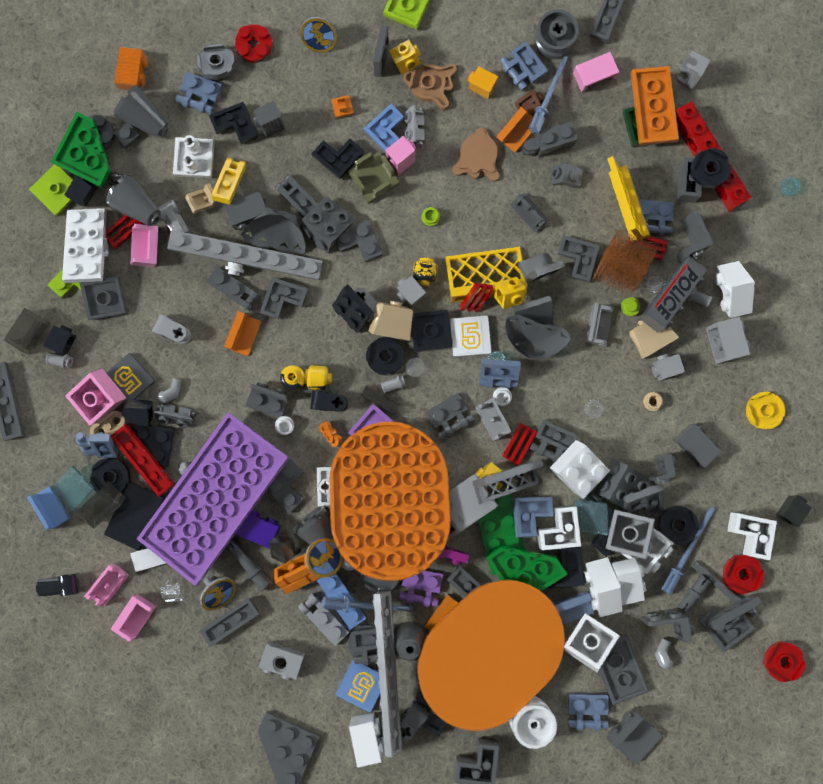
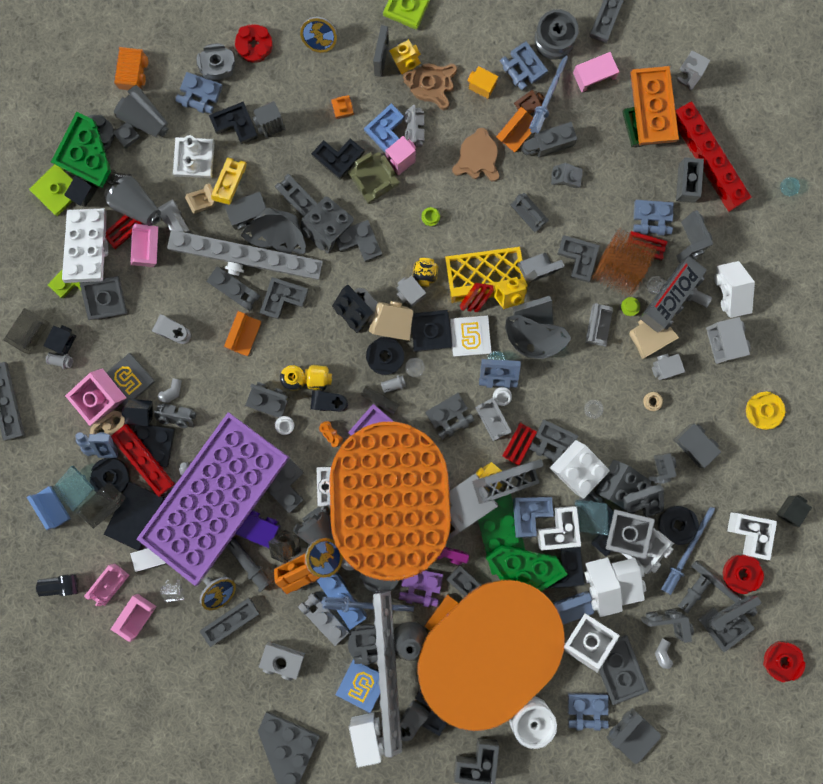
(628, 200): yellow fence -> none
(702, 175): black plate -> none

